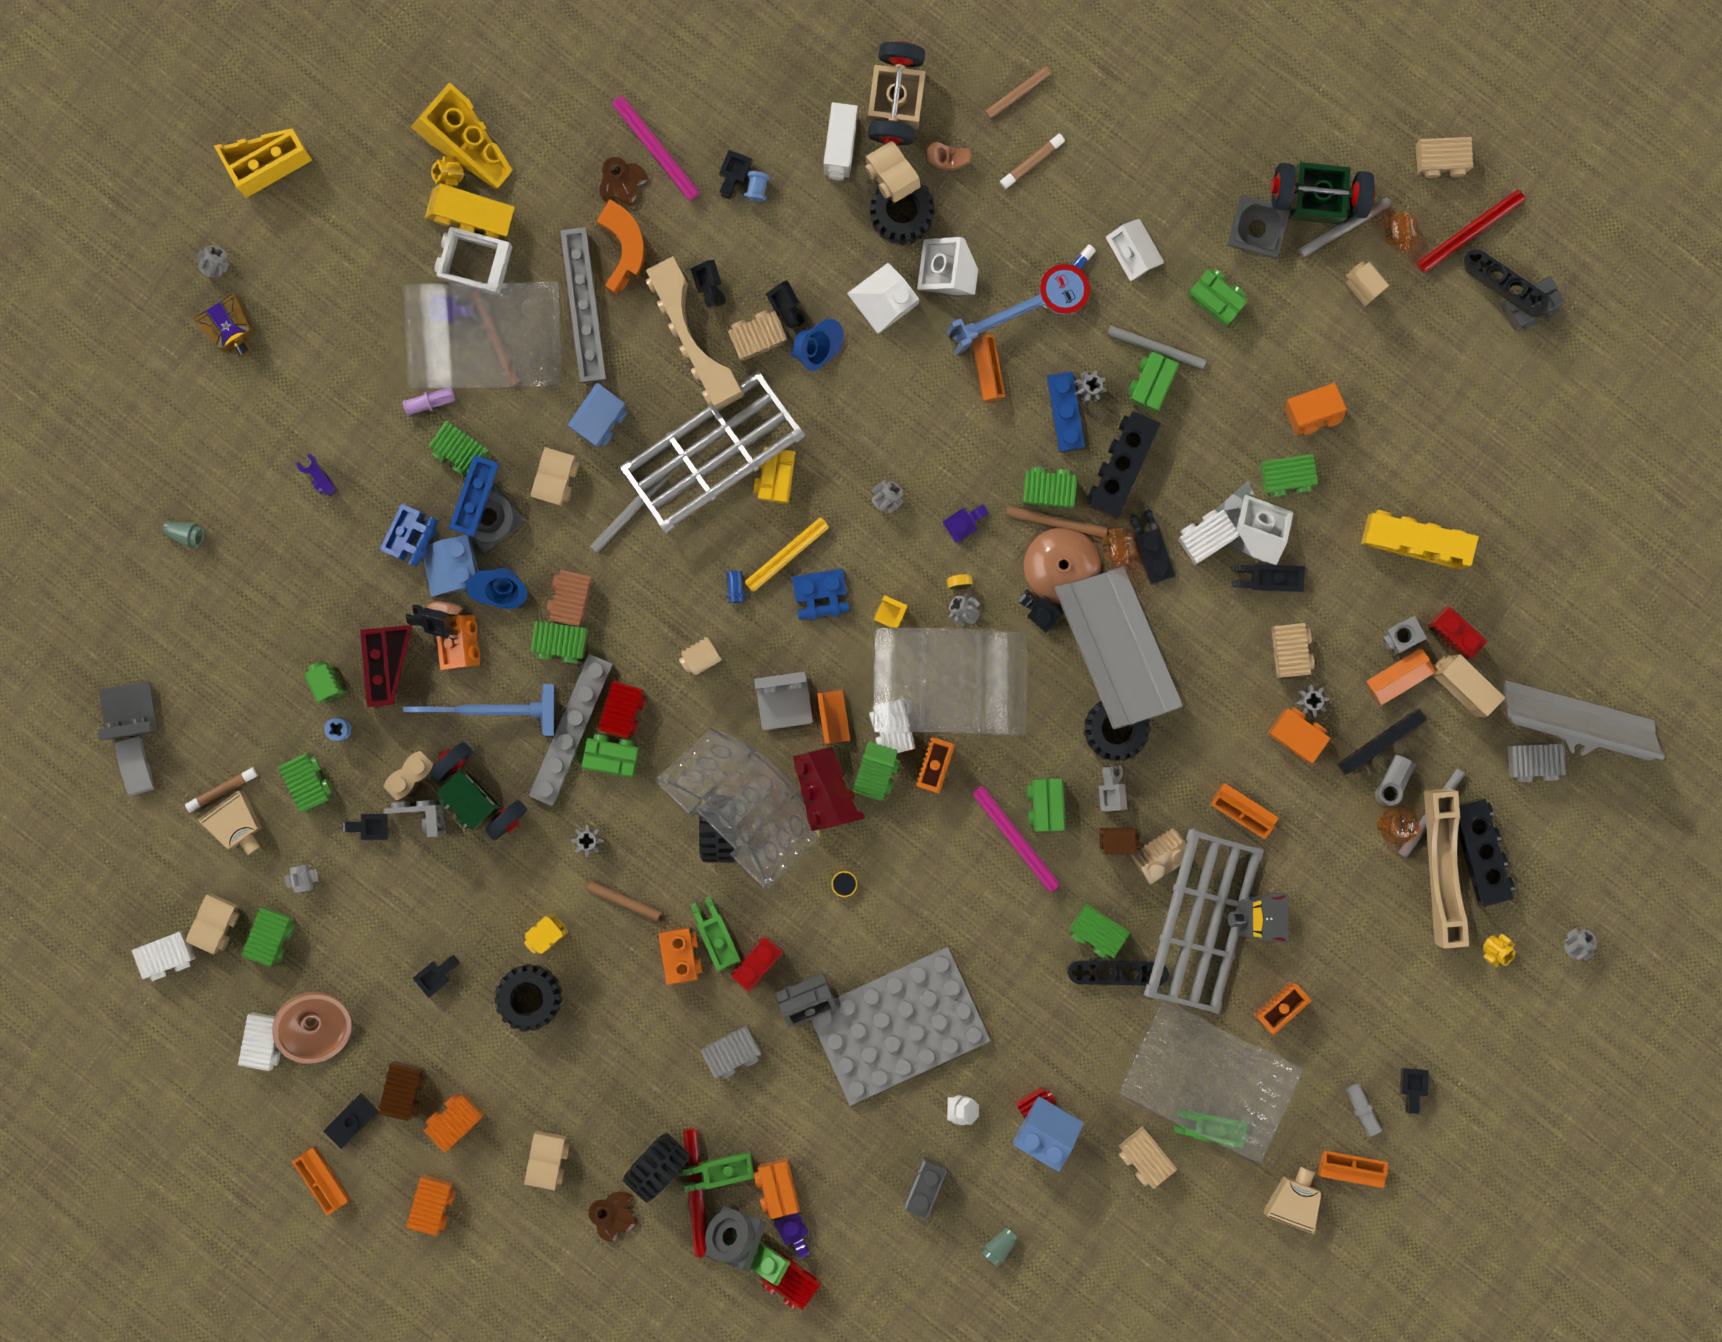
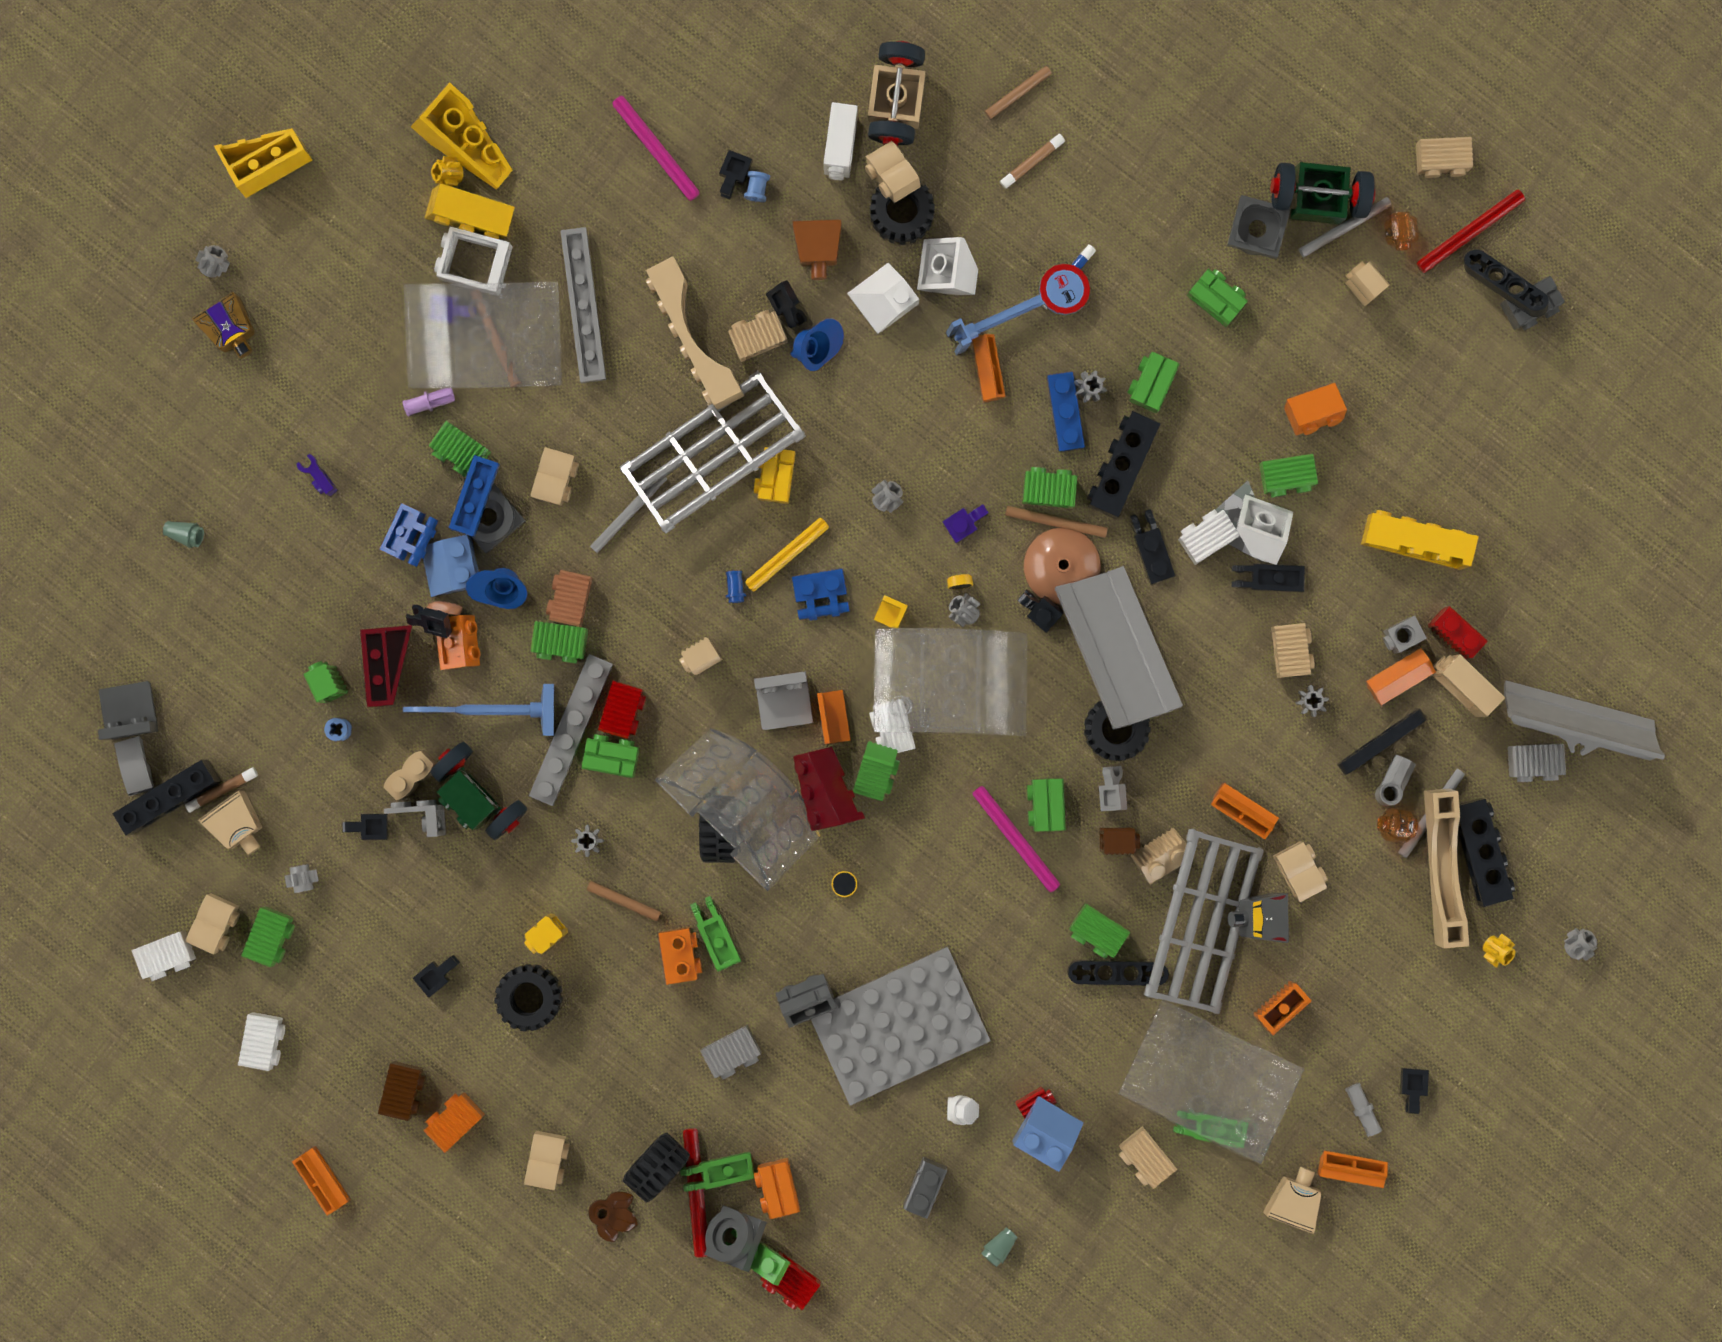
(166, 797): none -> black brick
(305, 782): bright green brick -> none
(314, 1039): nougat dish -> none
(351, 1121): black plate -> none
(430, 1205): orange brick -> none
(598, 416): medium blue slope -> none
(623, 184): reddish brown plate -> none
(624, 227): orange arch -> none
(706, 281): black plate -> none
(756, 963): red brick -> none
(792, 1230): dark purple plate -> none
(817, 244): none -> dark orange torso
(935, 765): orange brick -> none
(947, 157): nougat hair -> none
(1119, 547): clear orange head -> none
(1134, 249): white panel -> none
(1156, 347): light grey bar -> none
(1299, 735): orange brick -> none
(1300, 871): none -> tan brick

